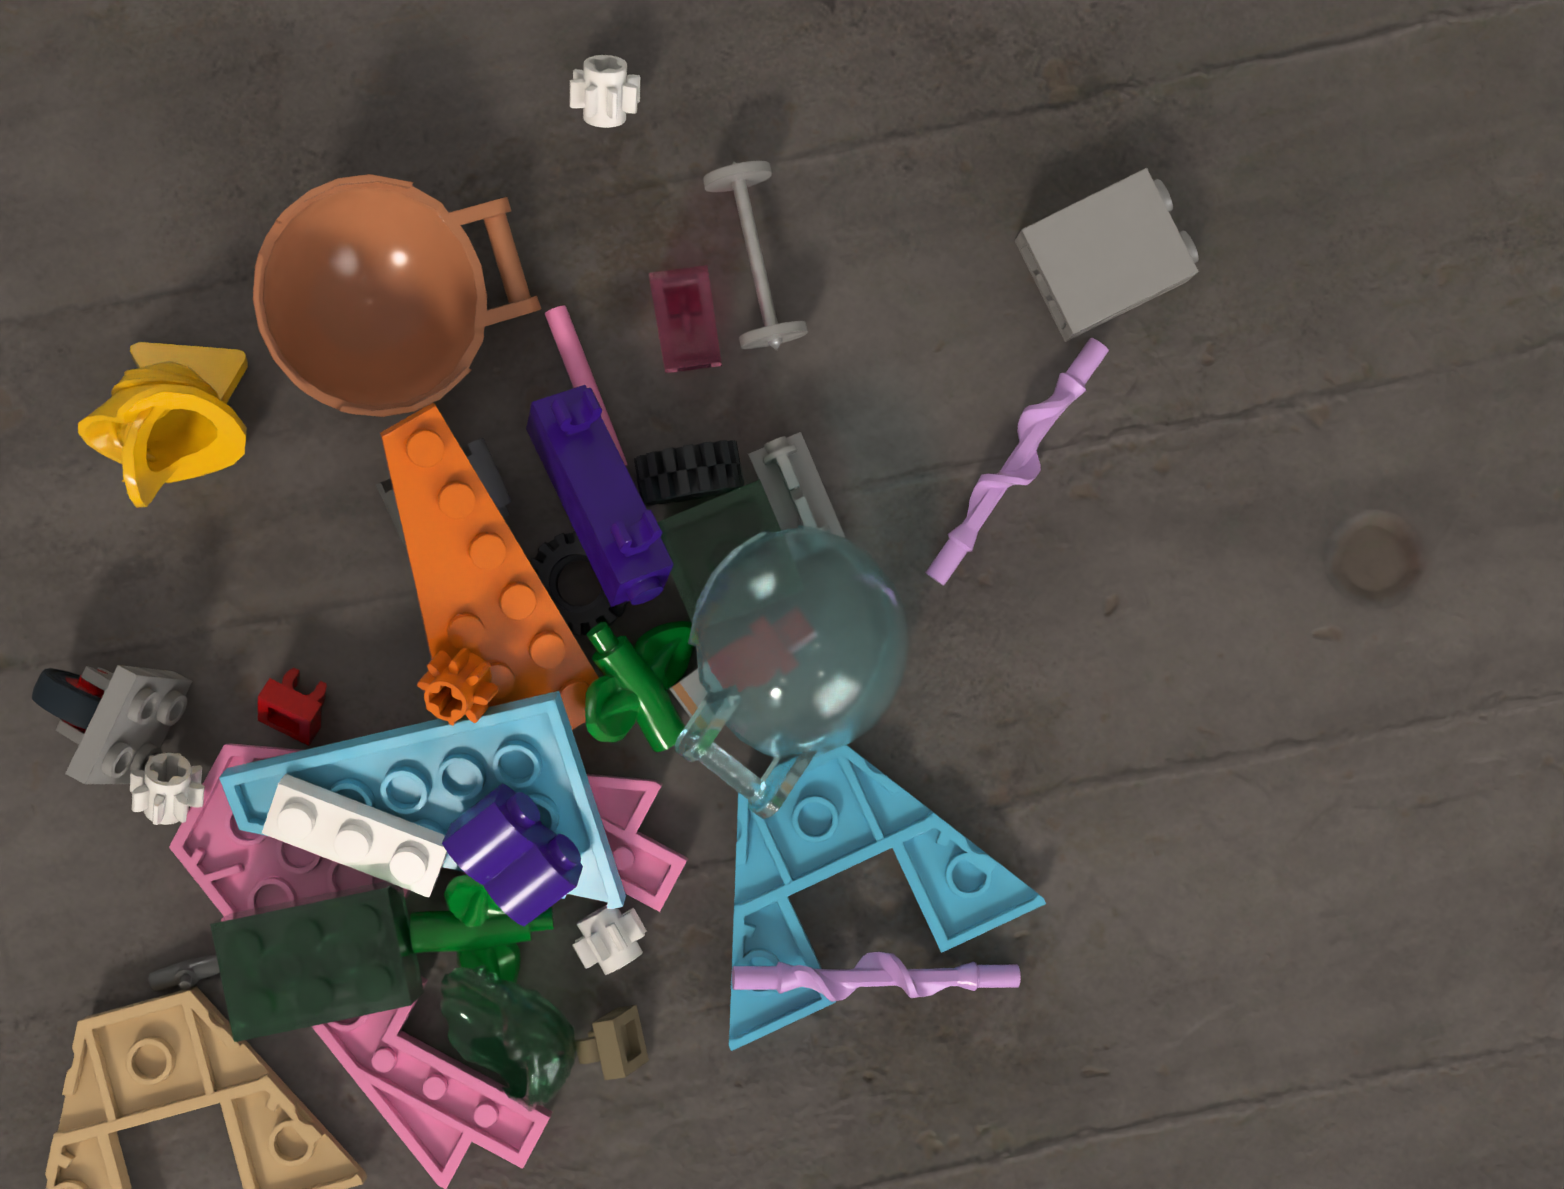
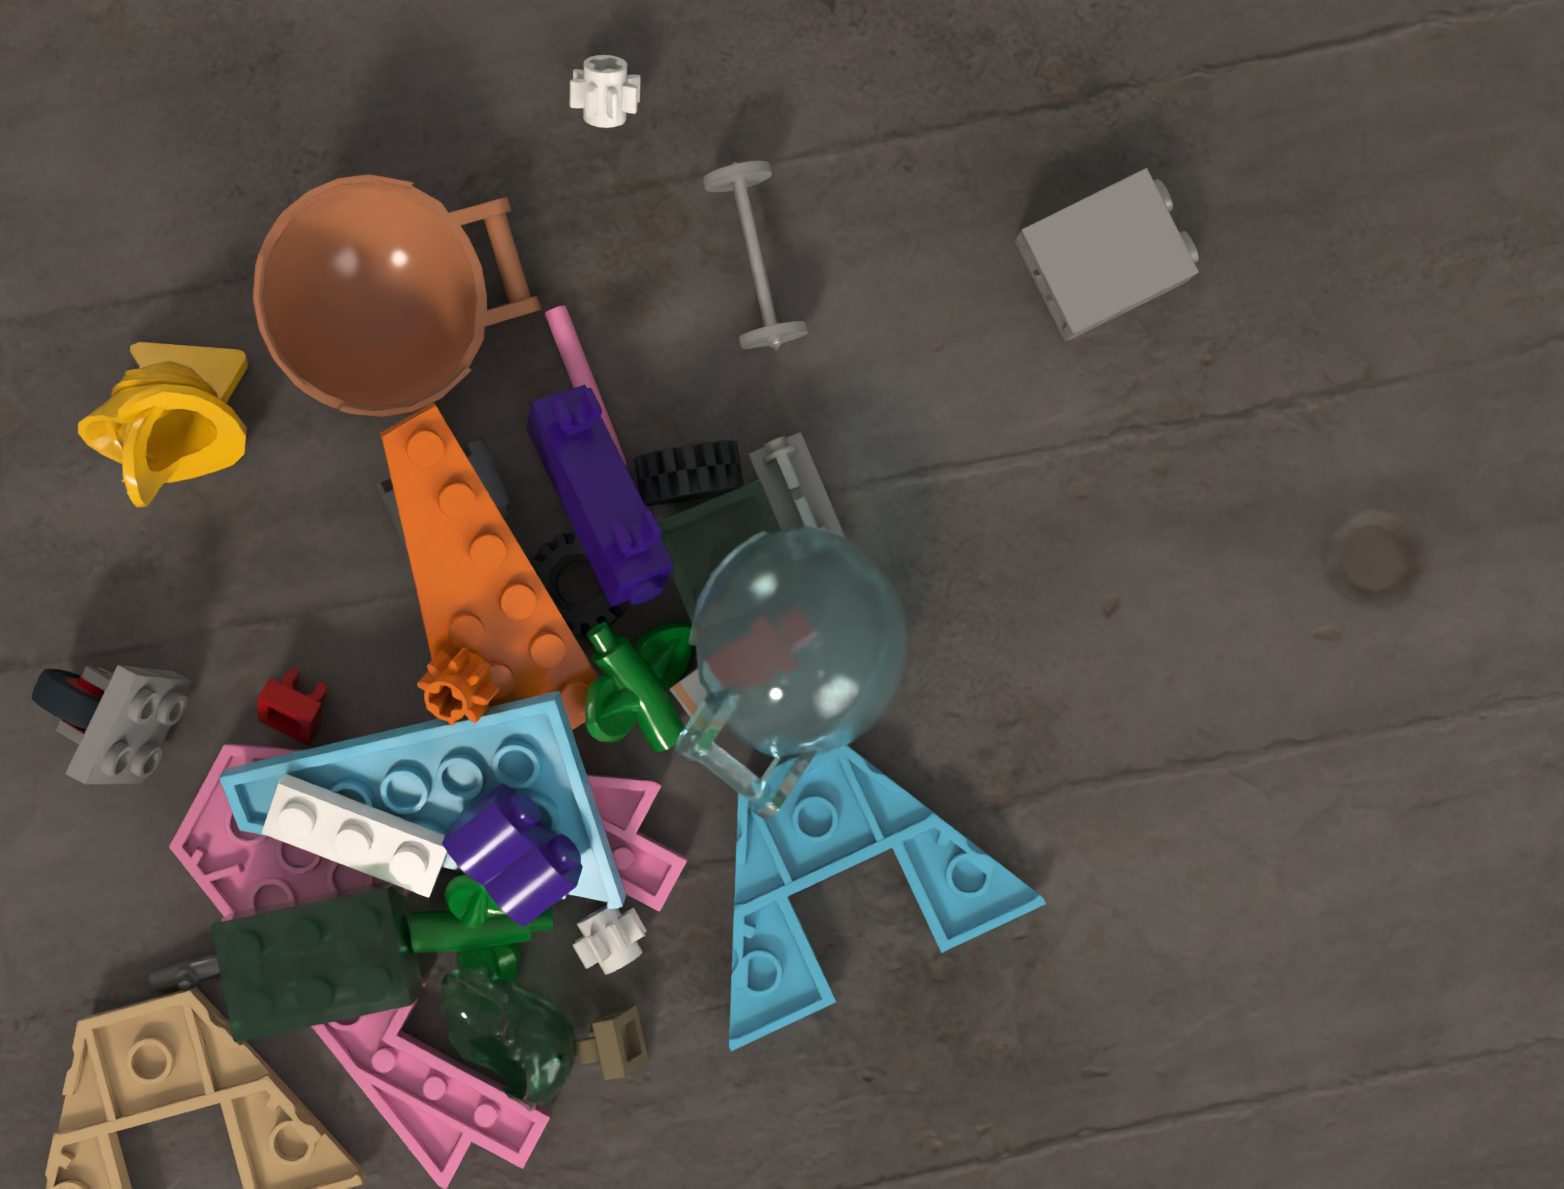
(167, 788): white gear -> none
(685, 318): clear pink slope -> none
(874, 970): lavender piece -> none
(1023, 462): lavender piece -> none

